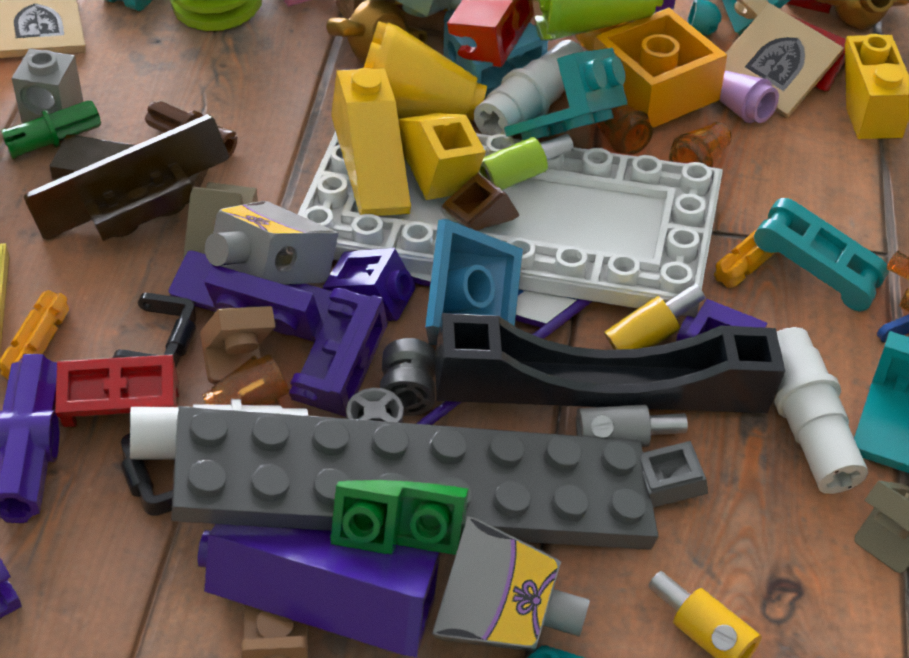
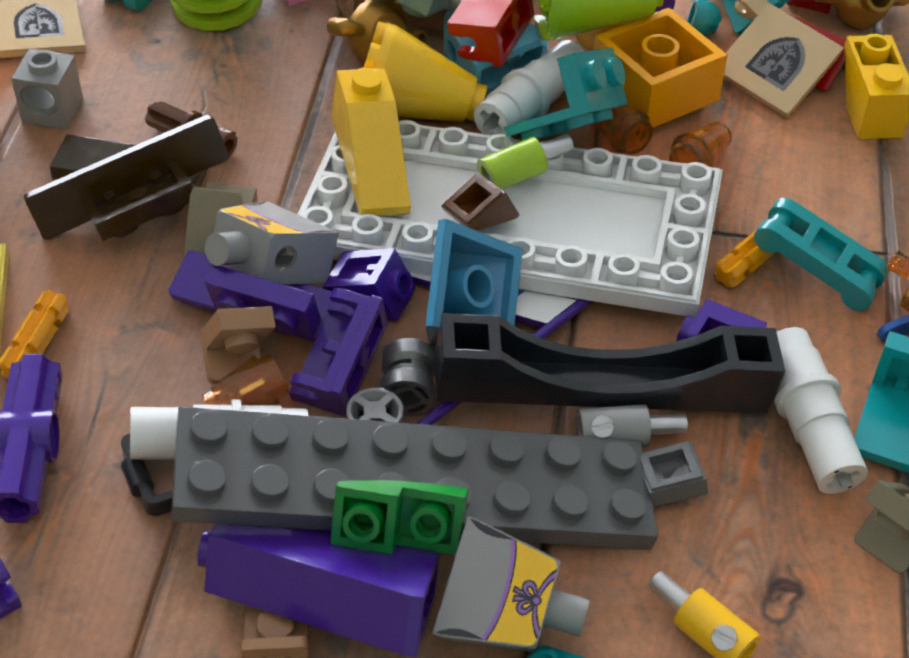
(51, 128): green axle -> none
(114, 386): red hinge -> none
(182, 330): black piece -> none
(441, 152): yellow slope -> none
(653, 321): yellow piece -> none
(749, 96): lavender cone -> none

